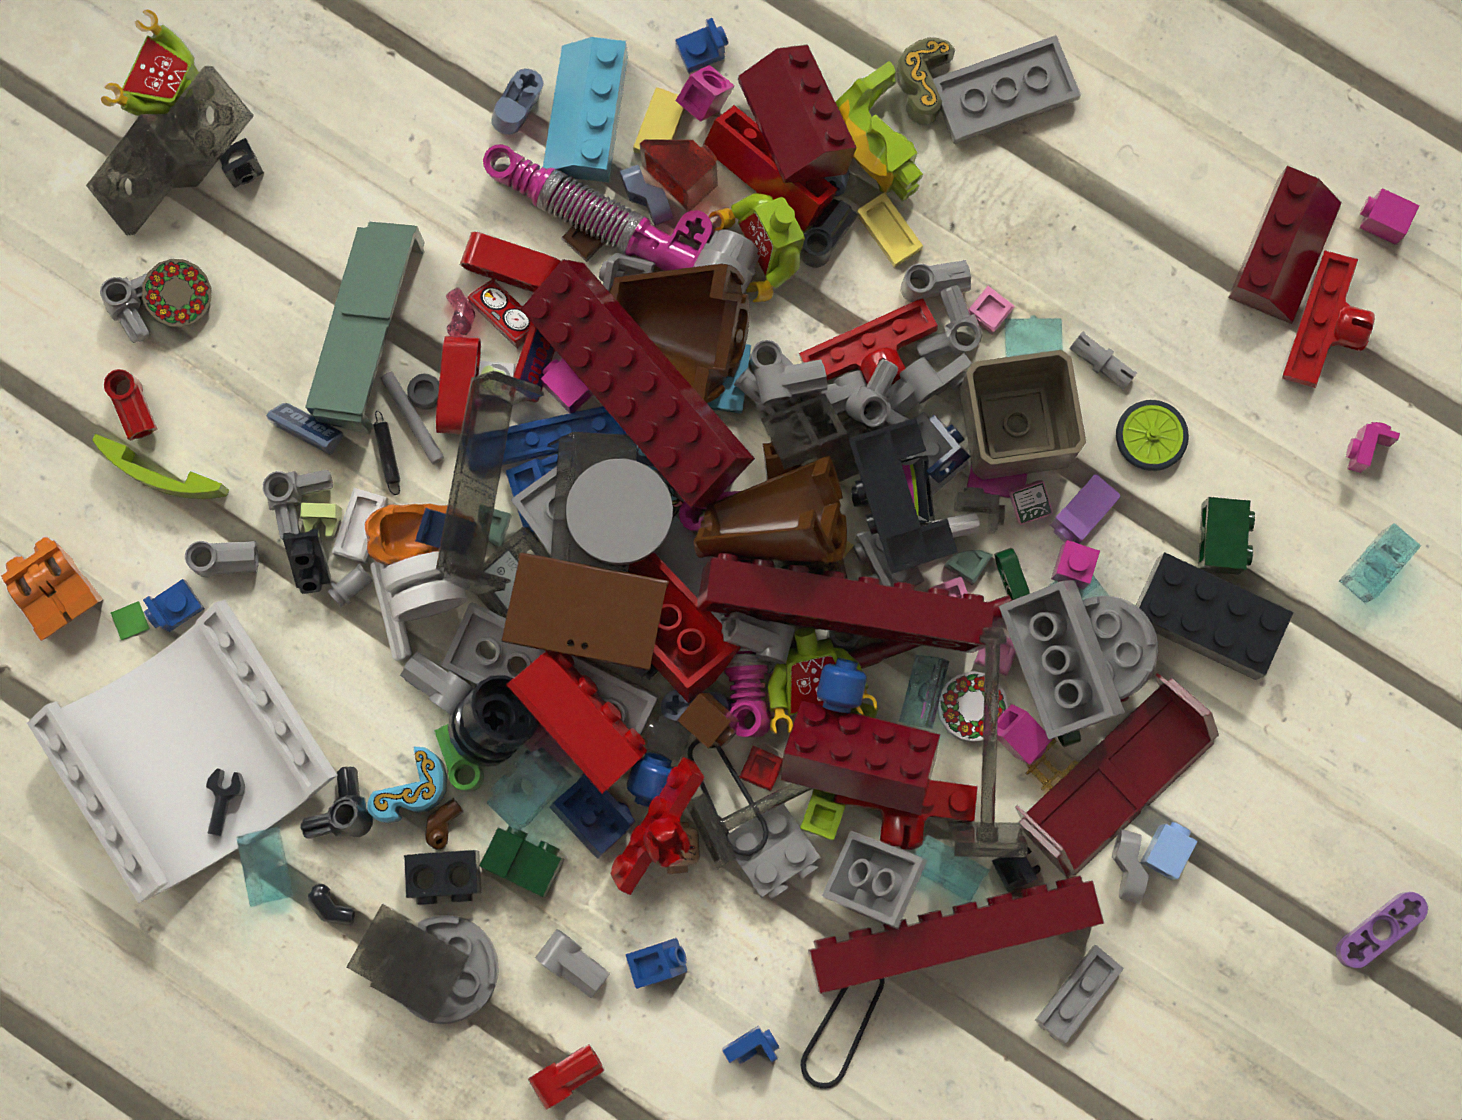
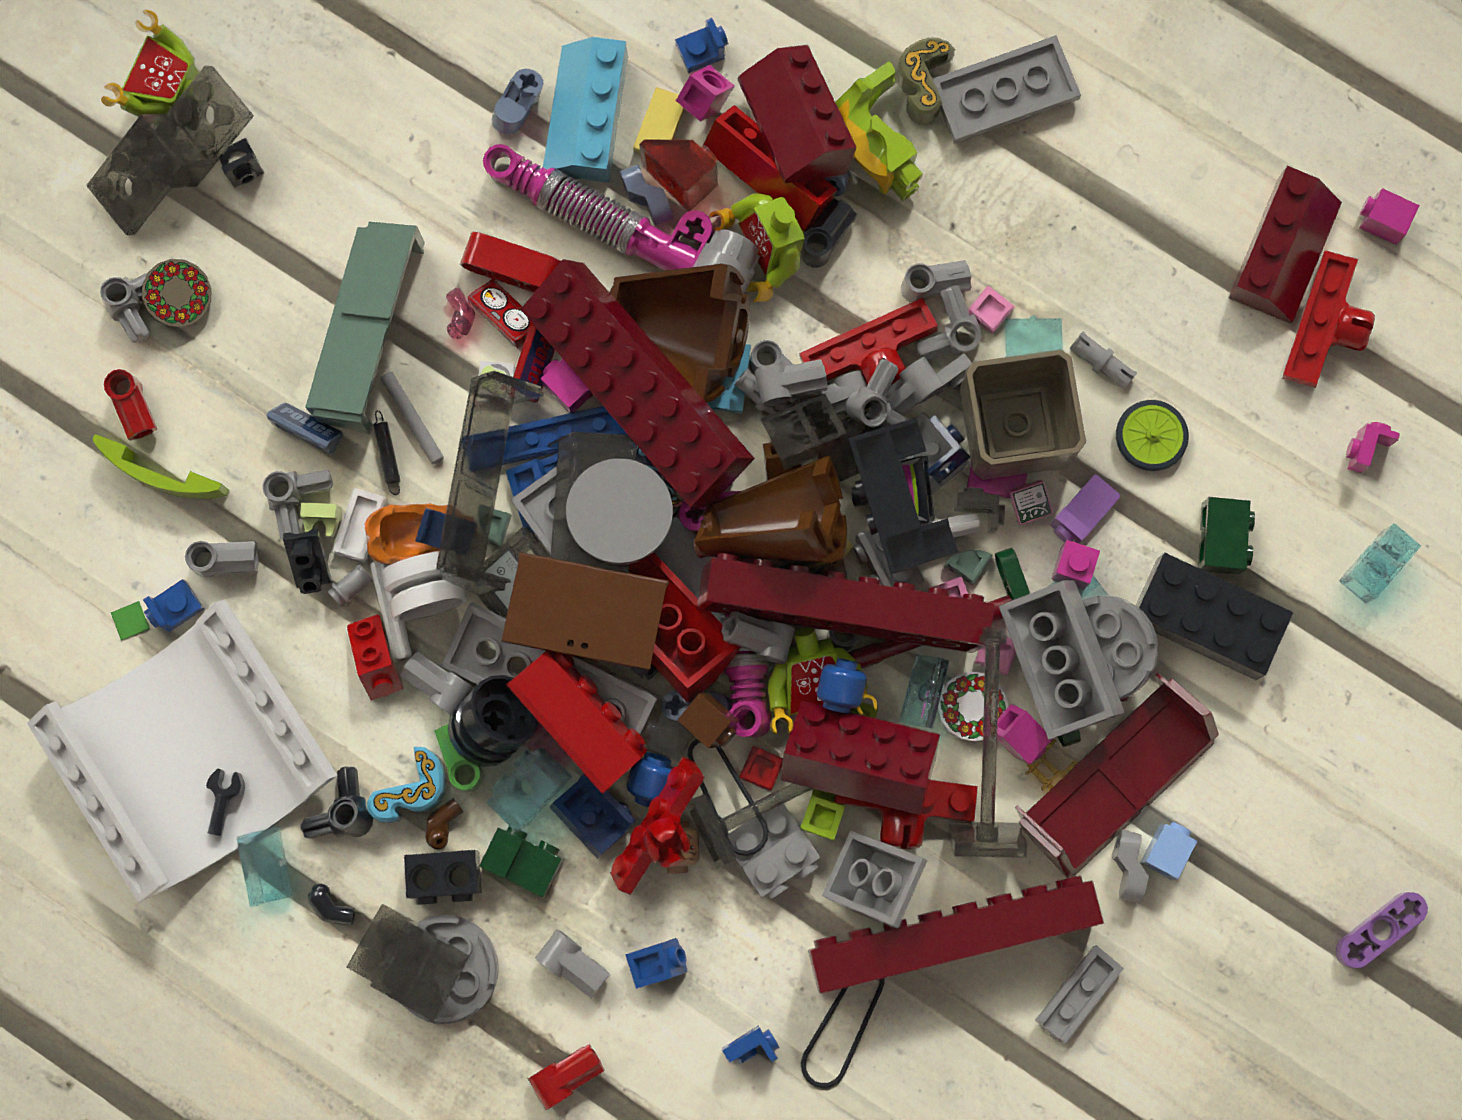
(39, 575): orange hips -> none
(373, 658): none -> red bracket
(423, 391): dark grey tile -> none
(458, 365): red beam -> none
(582, 243): reddish brown tile -> none
(623, 265): light grey bracket -> none
(889, 229): light yellow tile -> none
(953, 873): clear light blue panel -> none
(1015, 871): black tile -> none

